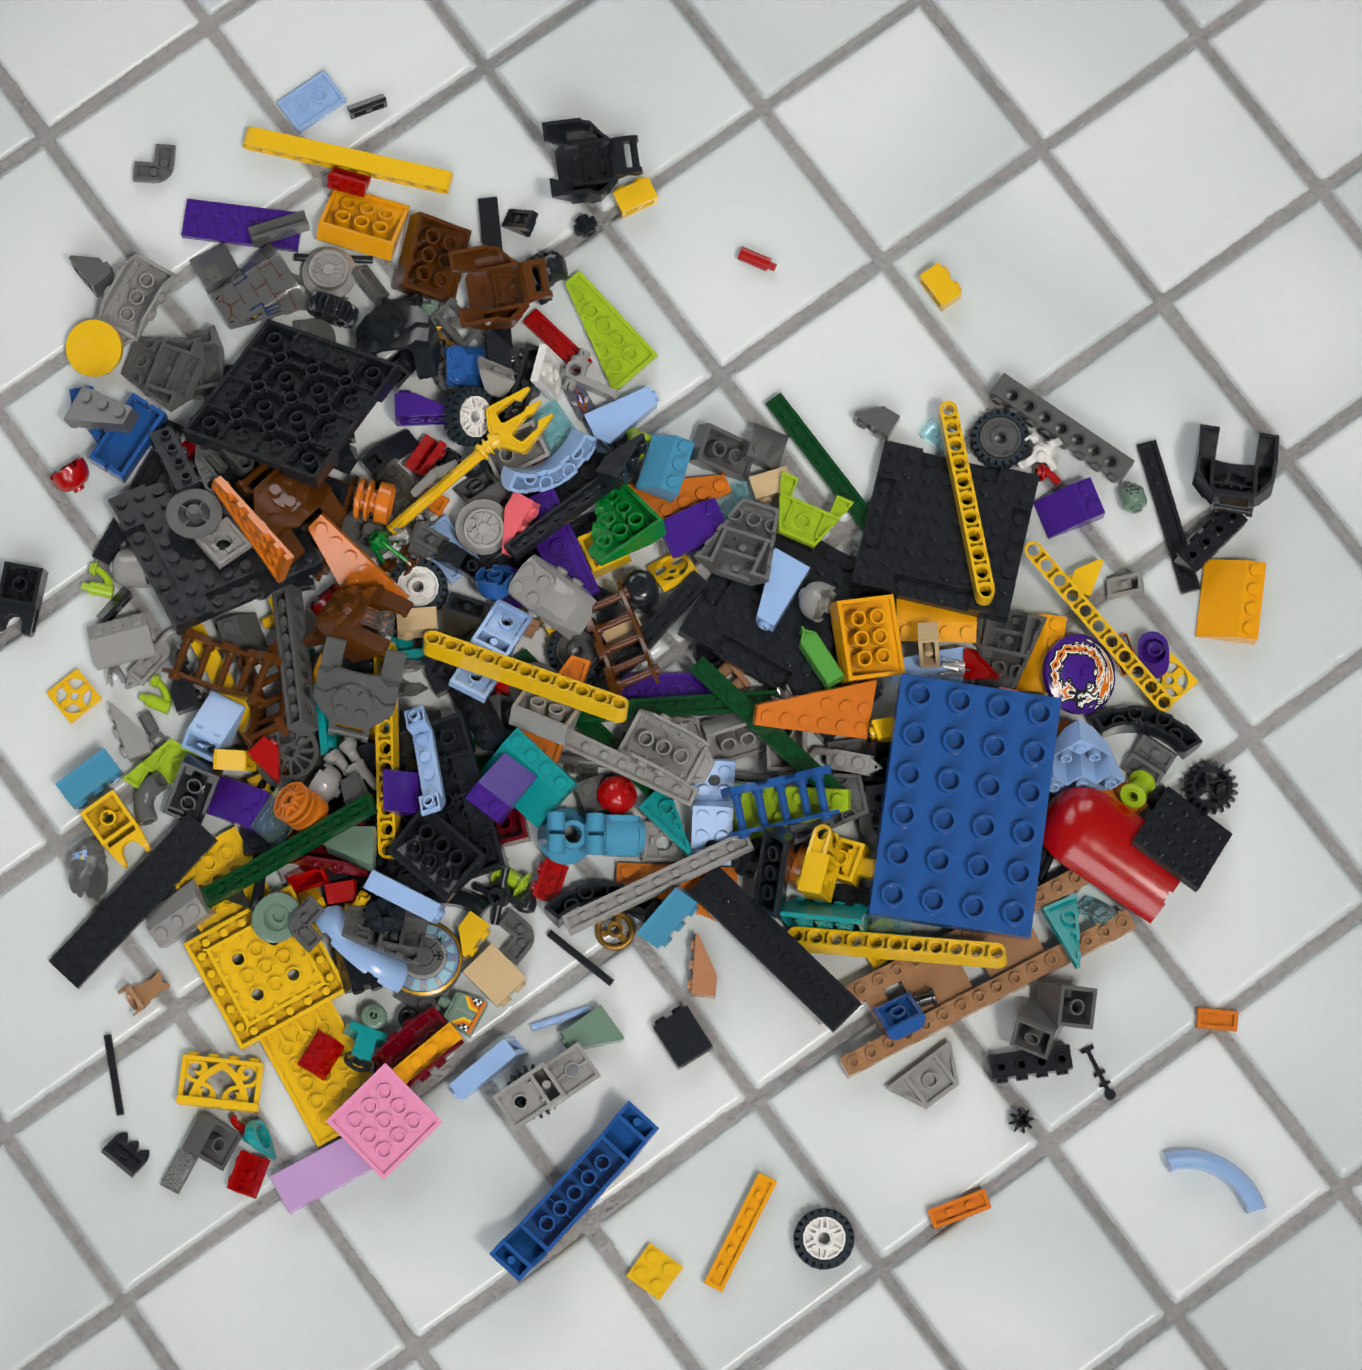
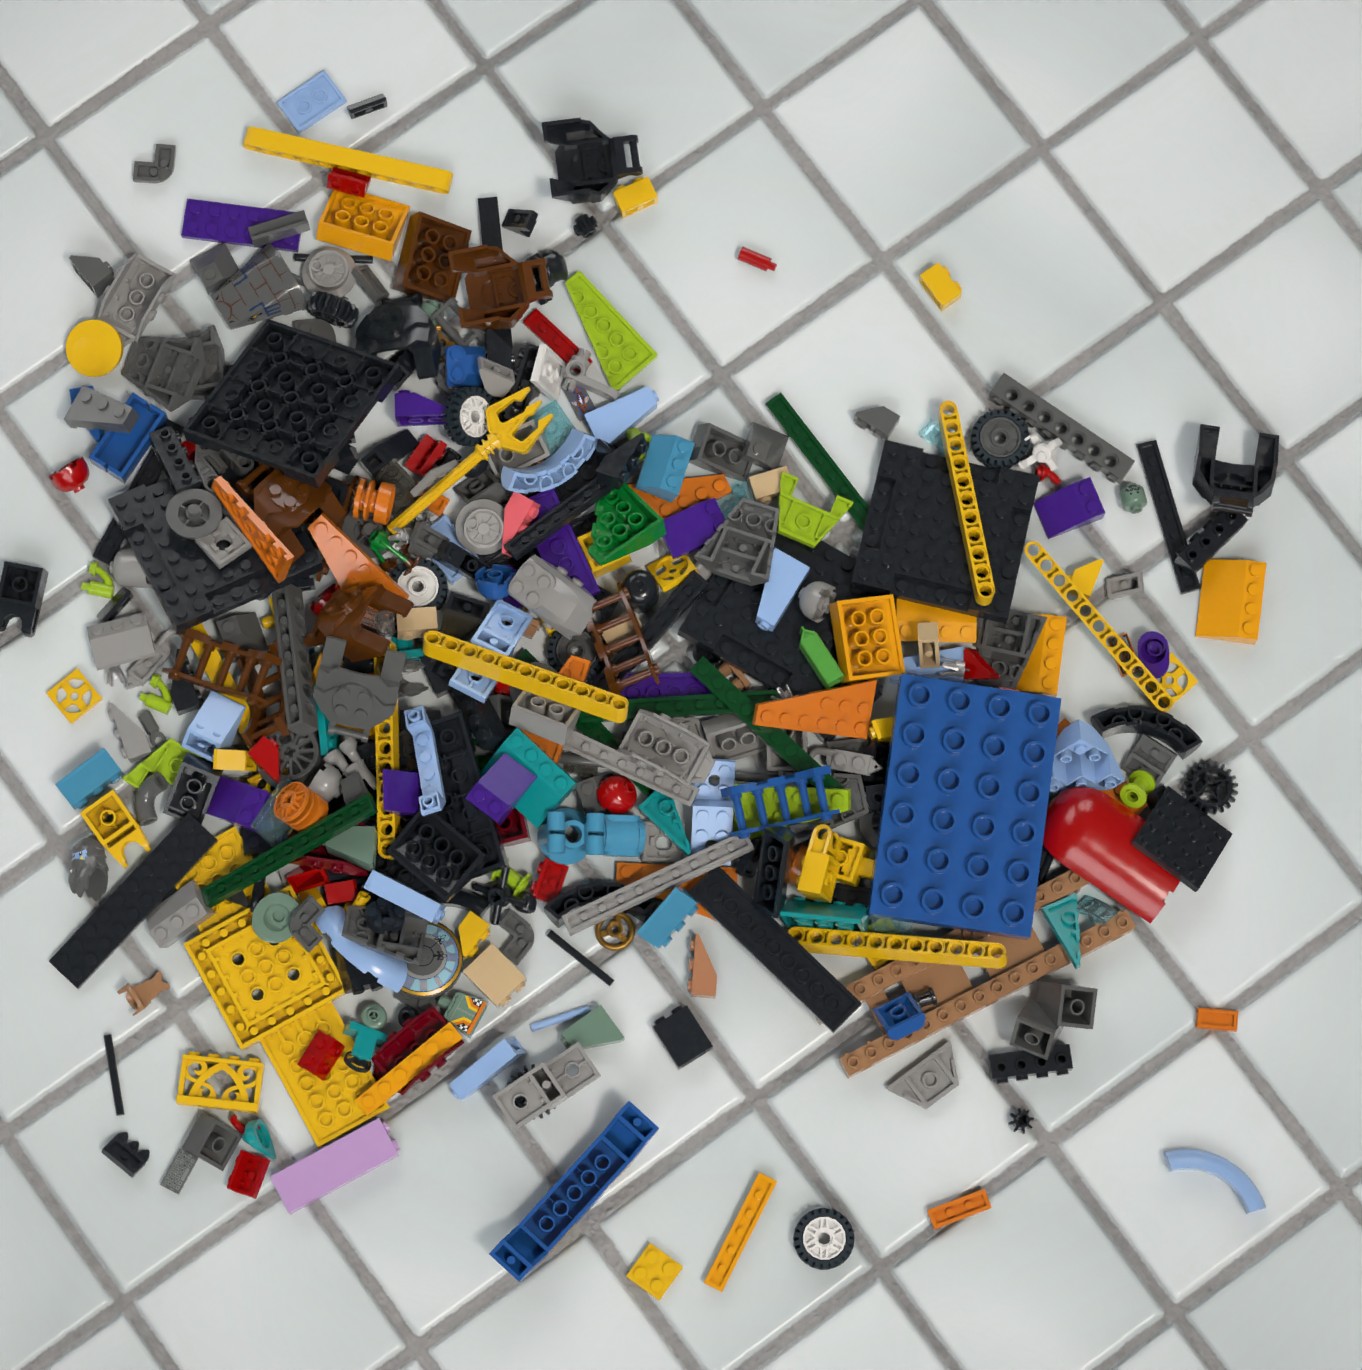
(384, 1121): bright pink plate -> none
(1079, 674): dish -> none
(1109, 1094): black piece -> none

